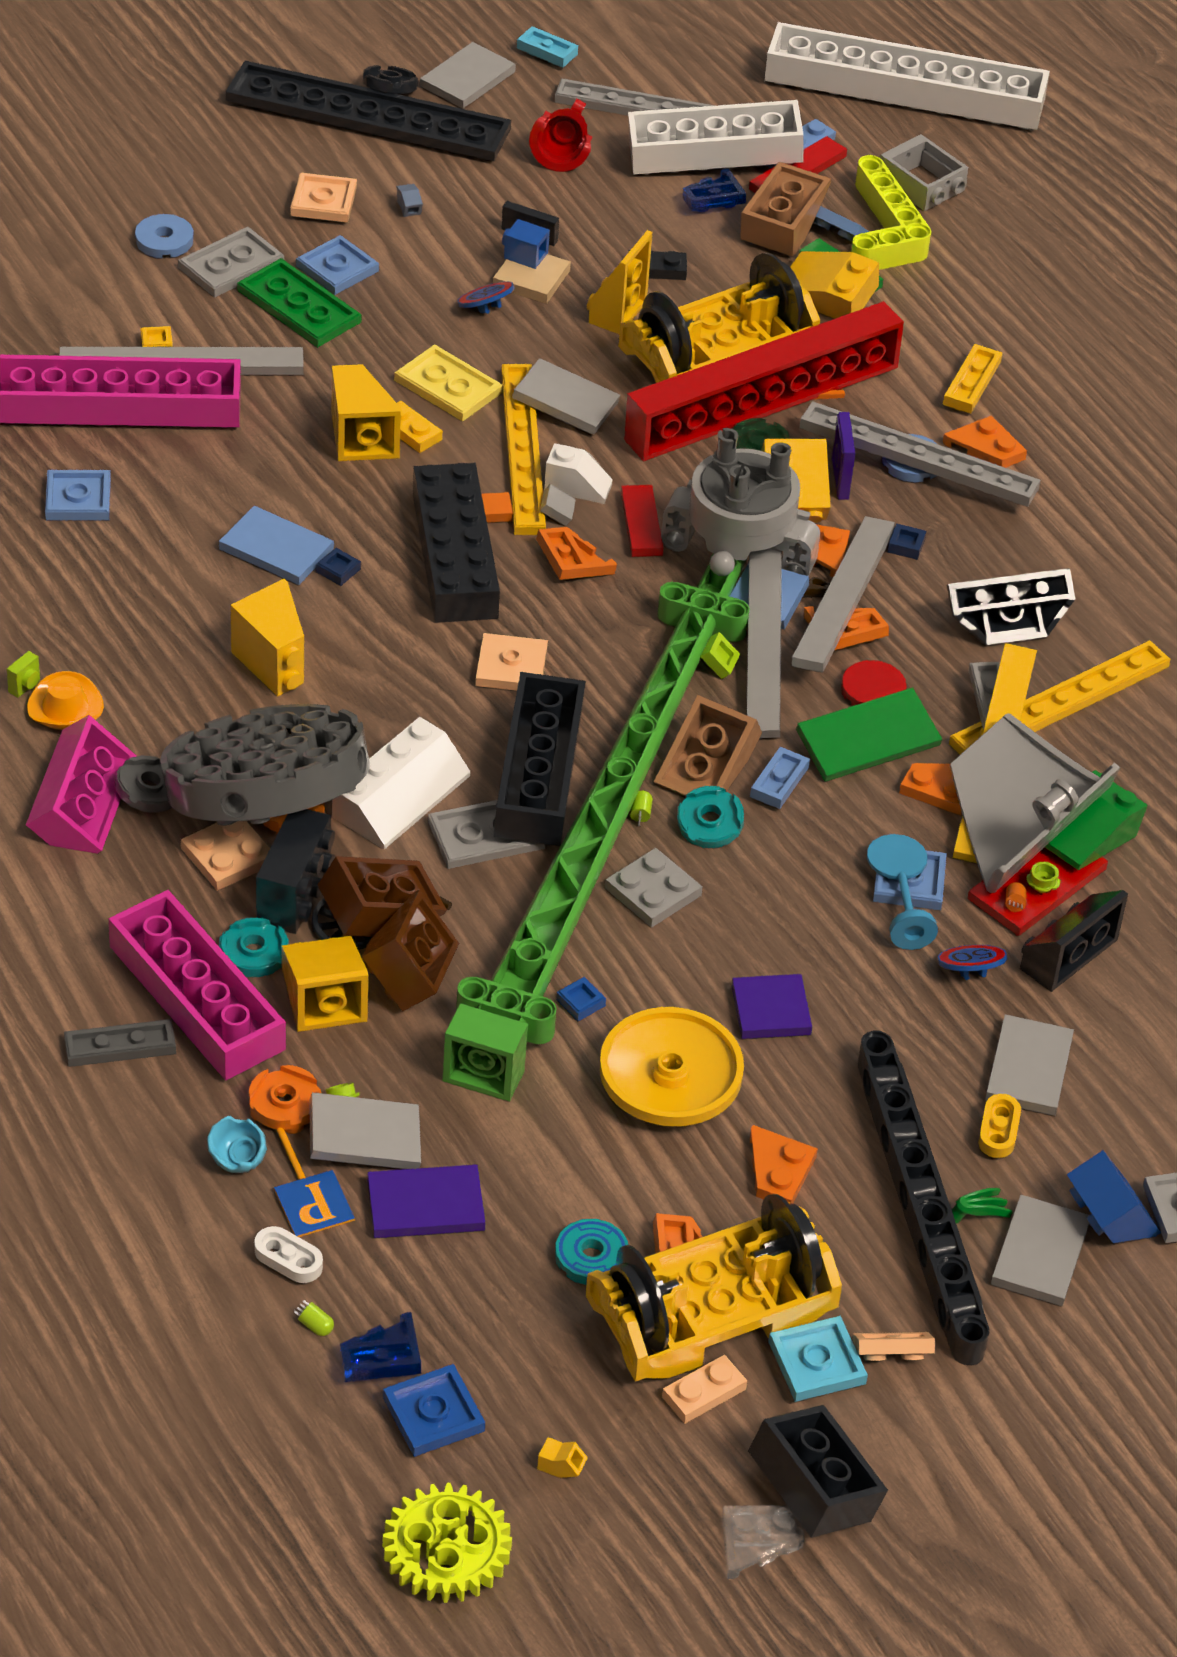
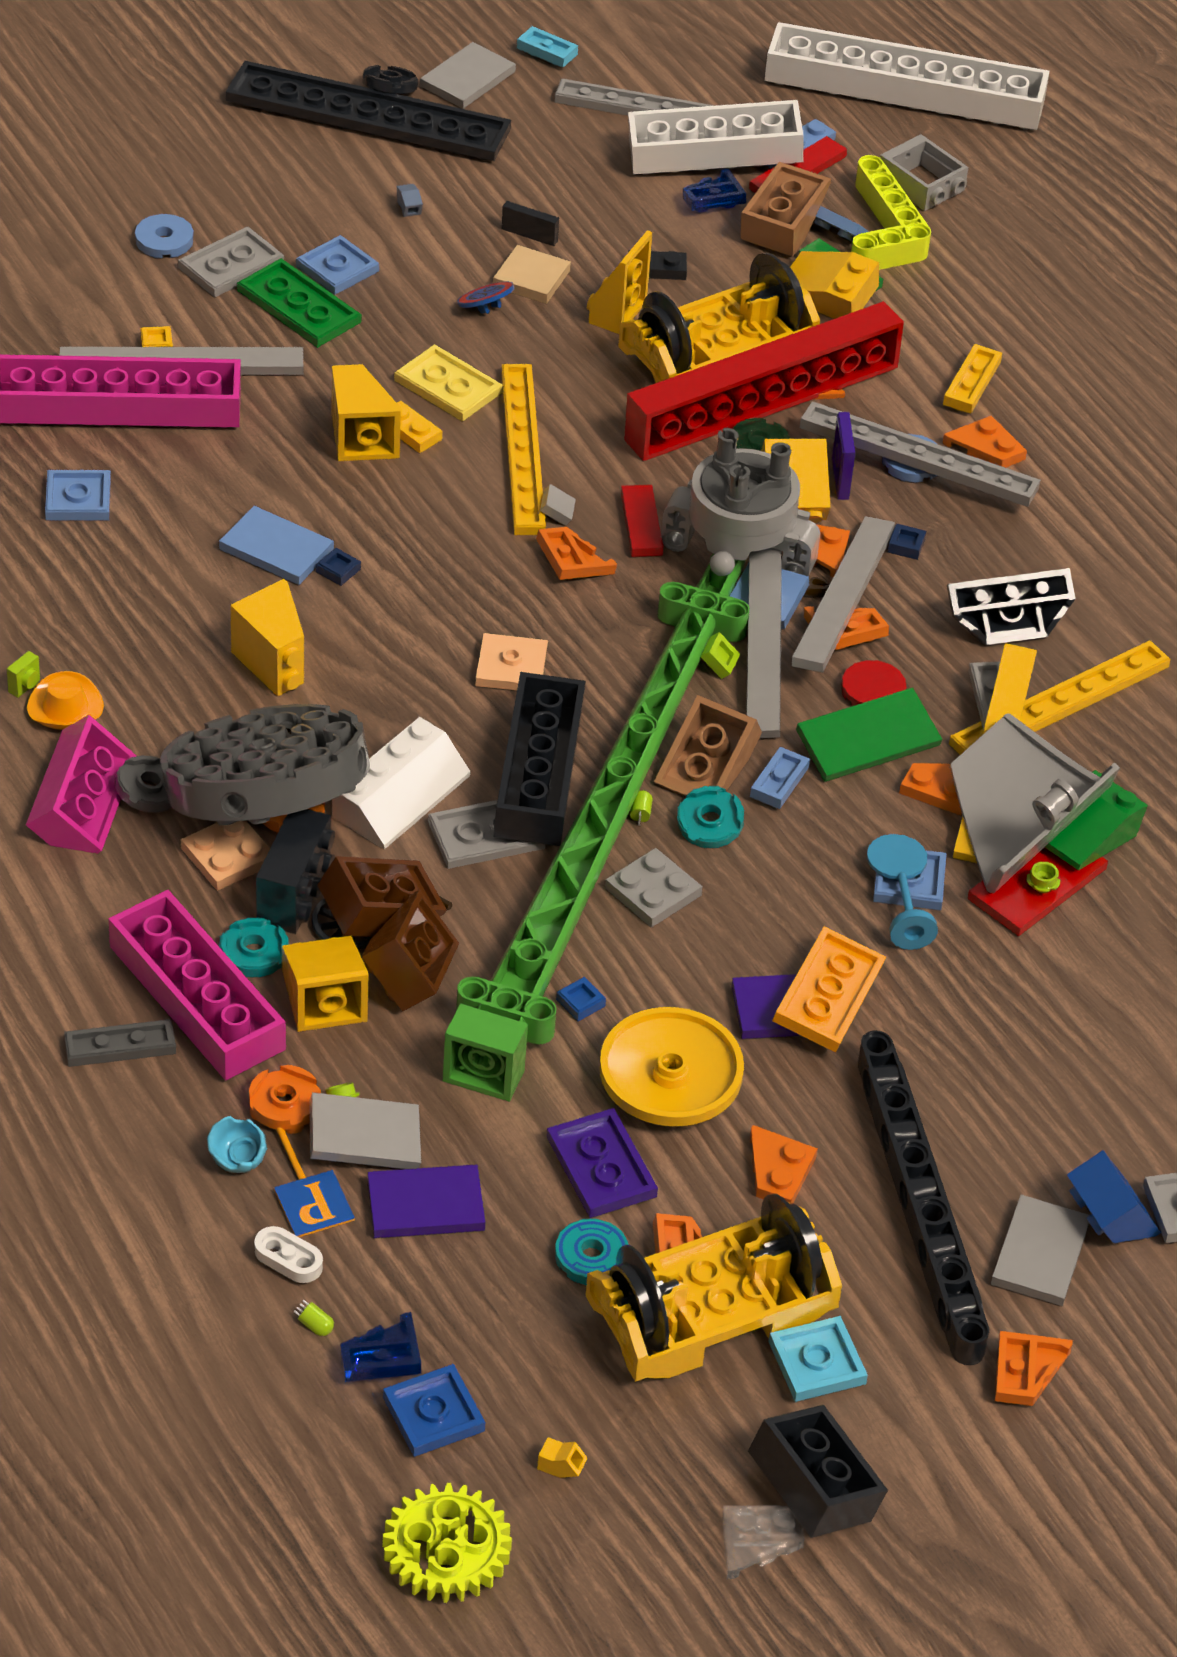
(323, 197): light nougat plate -> none
(455, 543): black brick -> none
(497, 507): orange tile -> none
(526, 243): blue brick -> none
(561, 138): red helmet -> none
(566, 396): light grey tile -> none
(577, 474): white slope -> none
(602, 1162): none -> dark purple plate
(704, 1389): light nougat plate -> none
(829, 989): none -> light orange plate
(908, 1344): light nougat plate -> none
(972, 958): blue piece -> none
(981, 1204): green piece -> none
(999, 1125): yellow plate -> none
(1015, 897): orange piece -> none
(1027, 1365): none -> orange wing
(1030, 1063): light grey tile -> none
(1074, 939): black slope -> none

